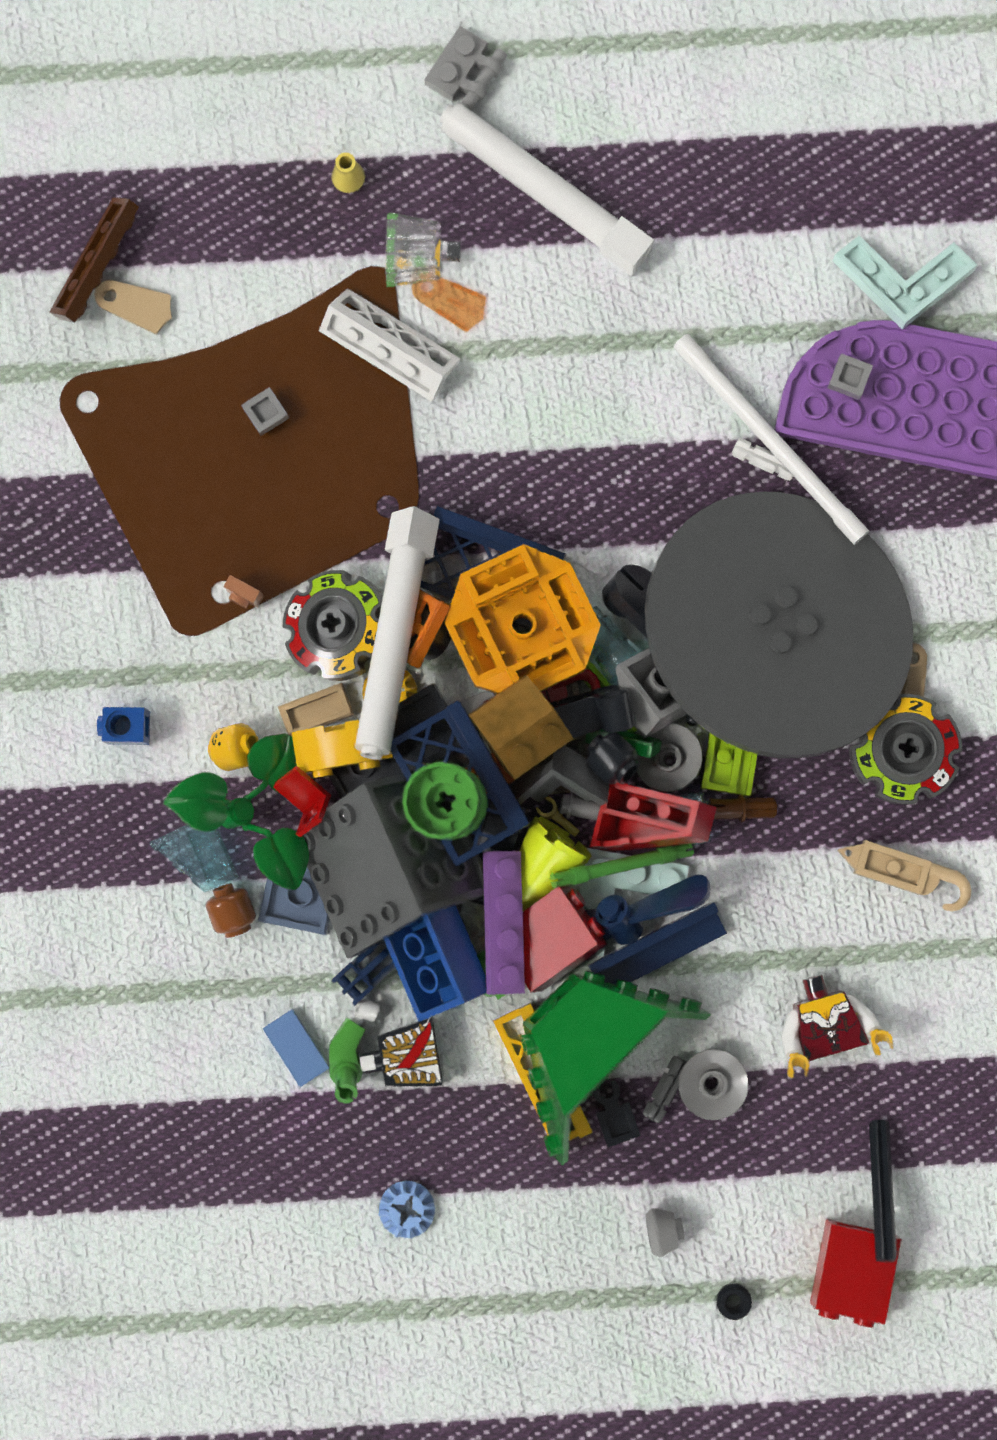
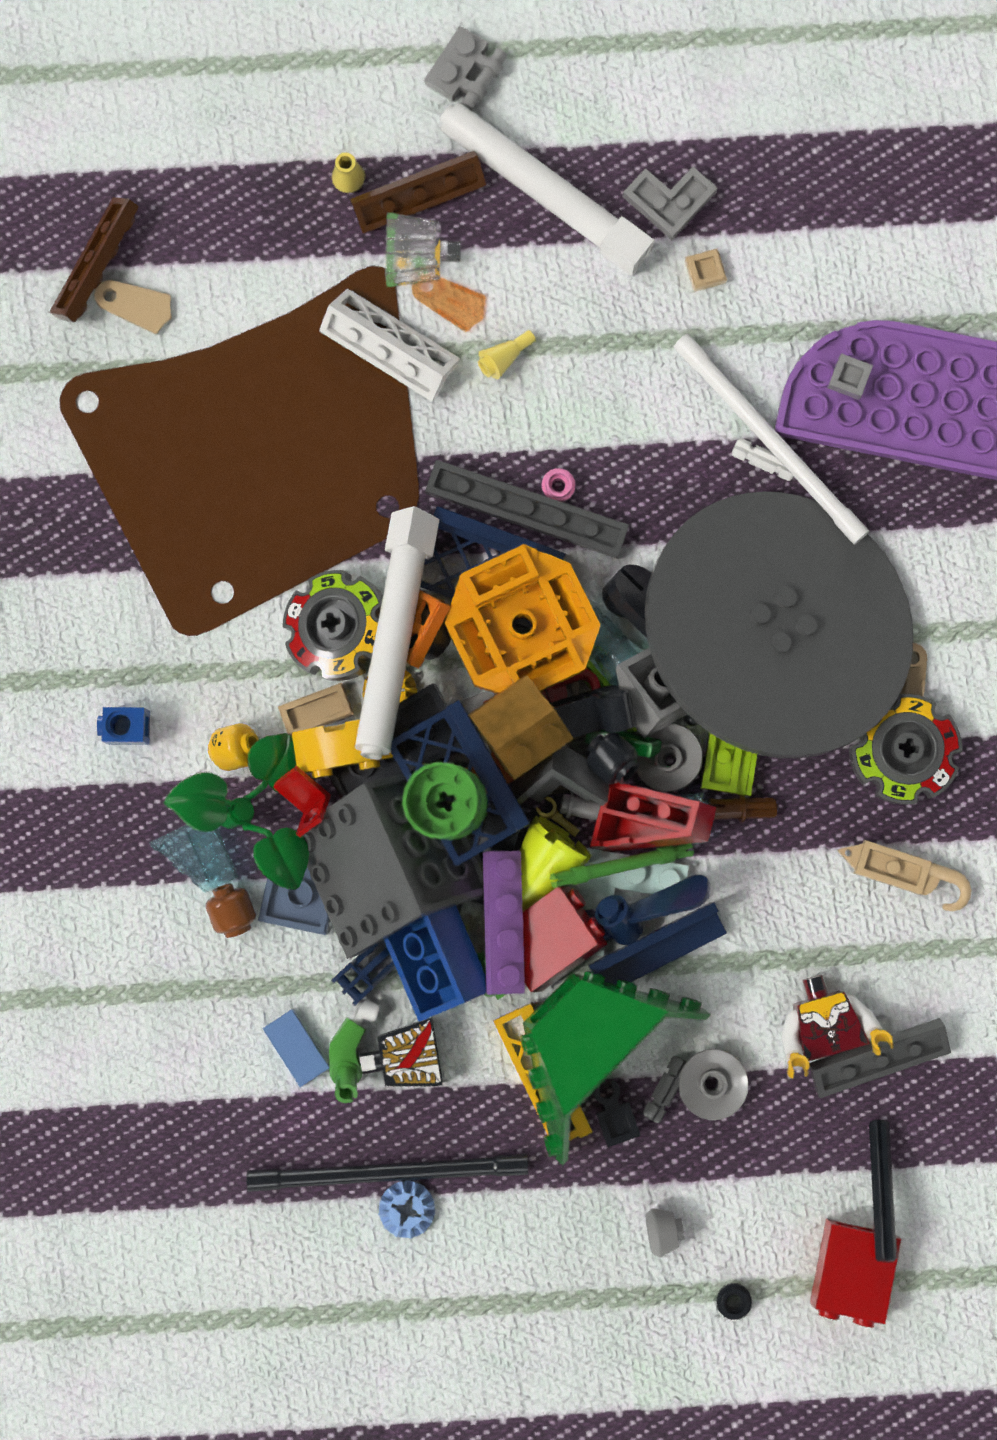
(242, 593): nougat plate -> none
(265, 411): light grey plate -> none
(276, 1178): none -> black piece
(419, 191): none -> reddish brown plate
(498, 358): none -> light yellow cone
(526, 509): none -> dark grey plate
(558, 475): none -> bright pink plate
(670, 208): none -> light grey plate
(705, 270): none -> tan tile
(863, 1065): none -> dark grey plate
(898, 297): light aqua plate -> none

